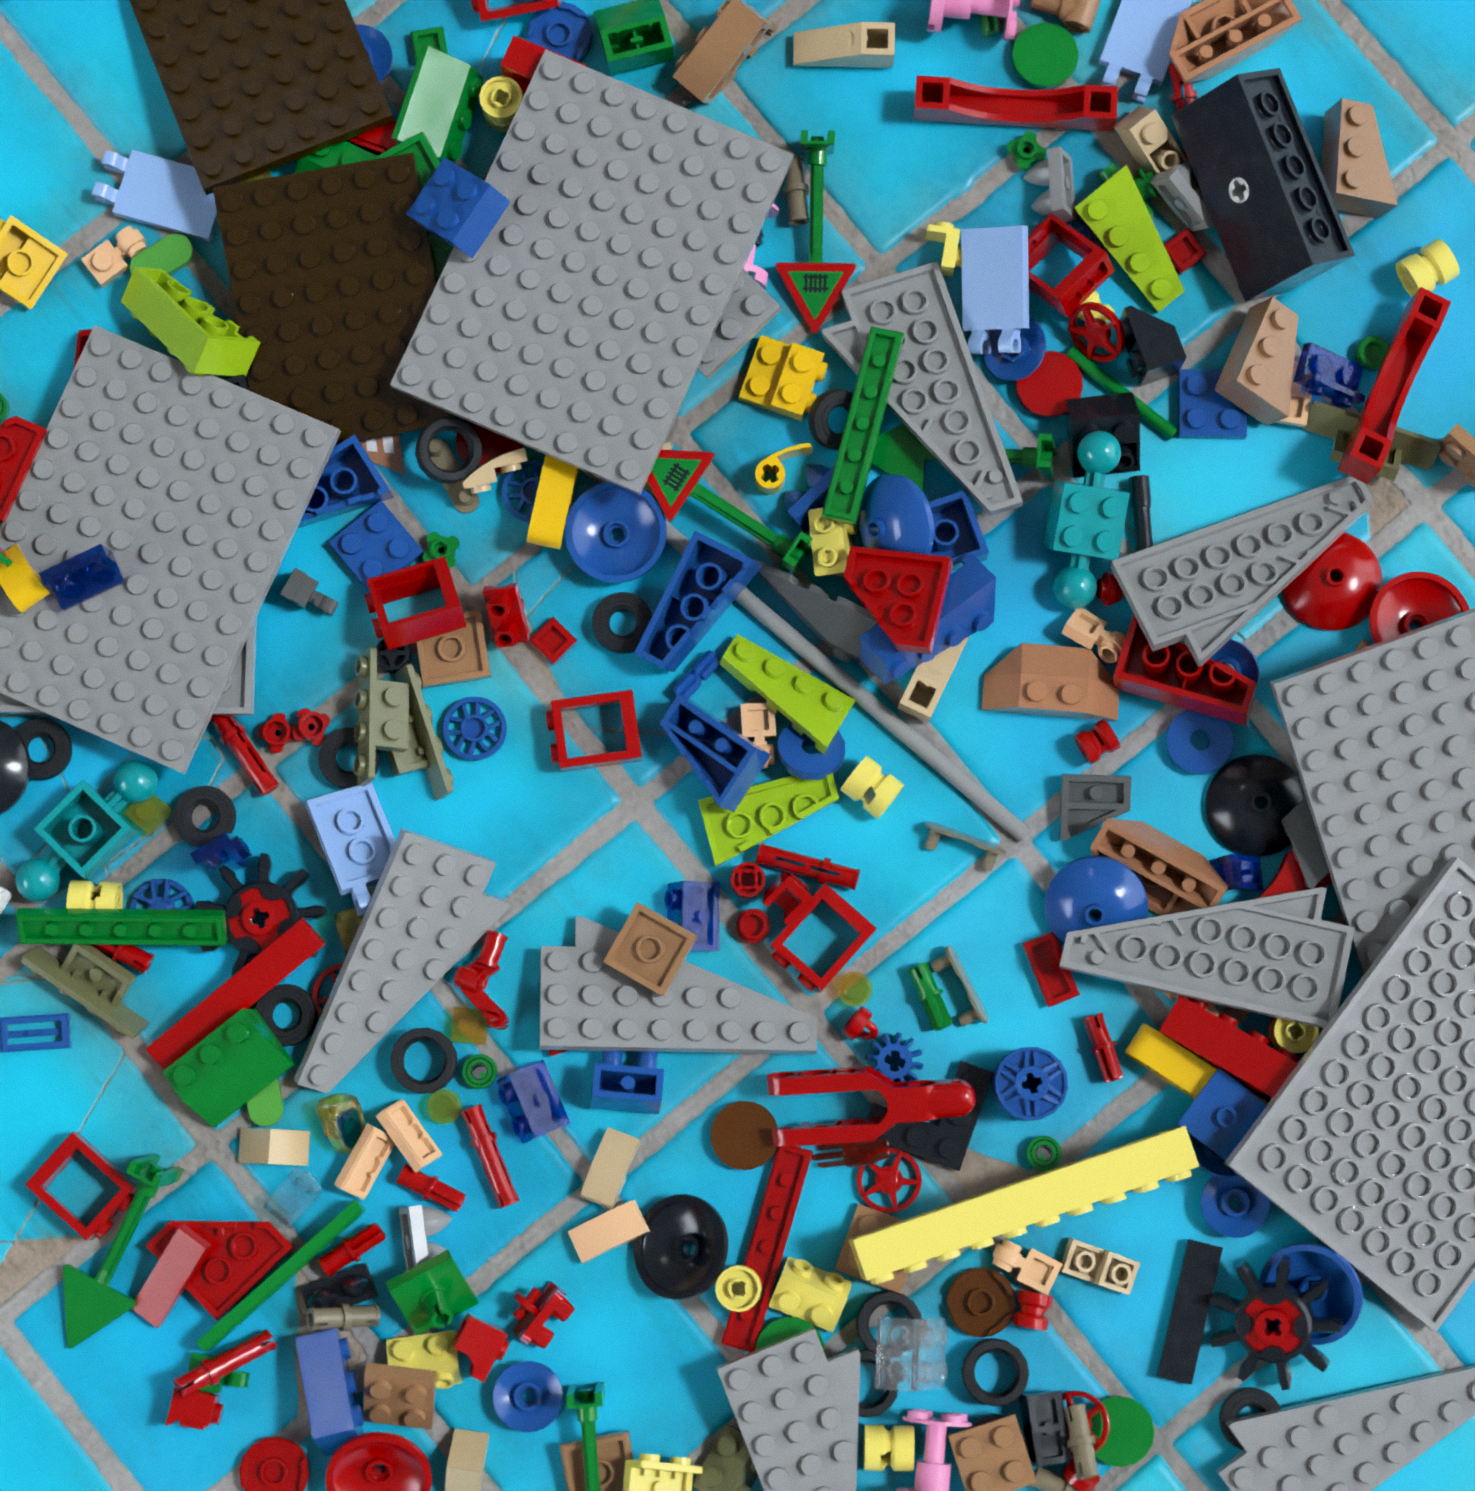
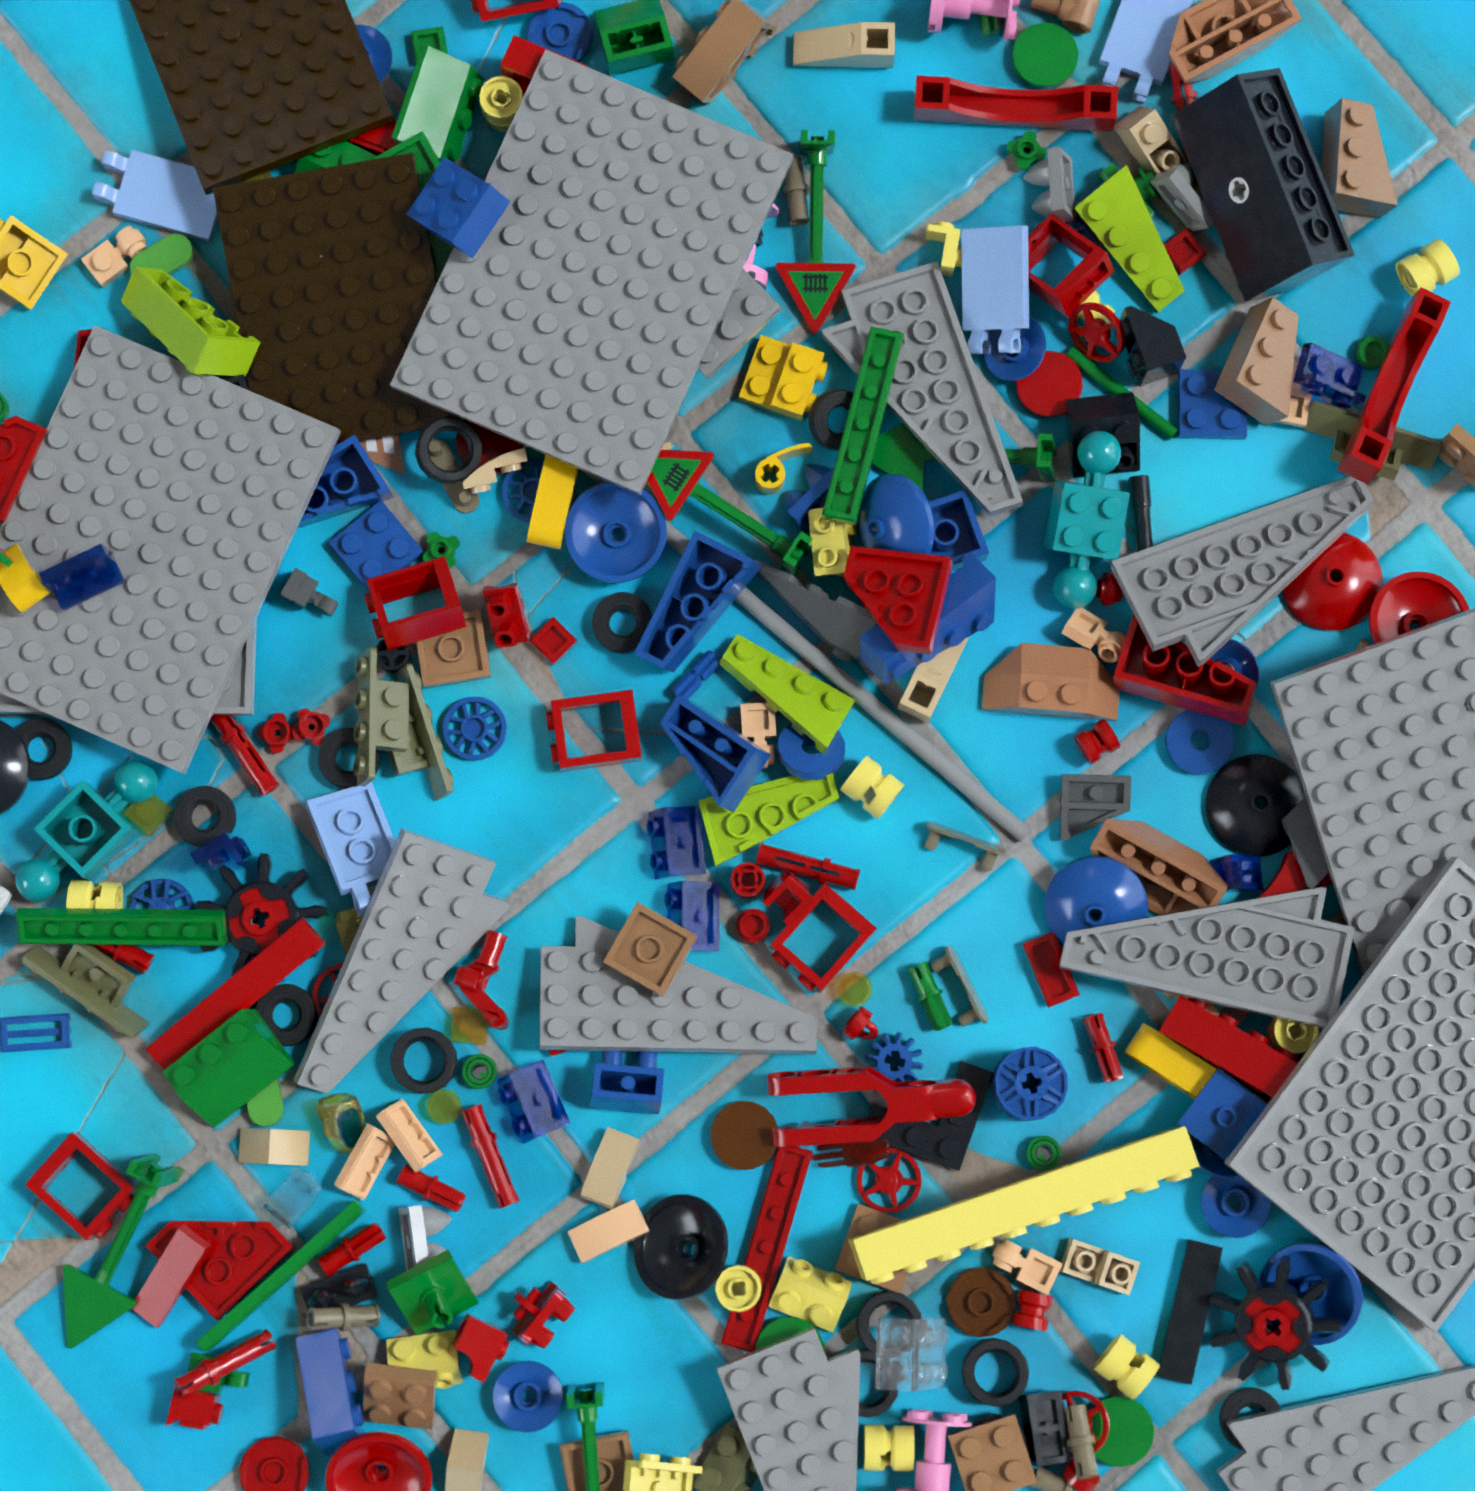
(676, 842): none -> clear blue bracket
(1126, 1366): none -> light yellow wheel

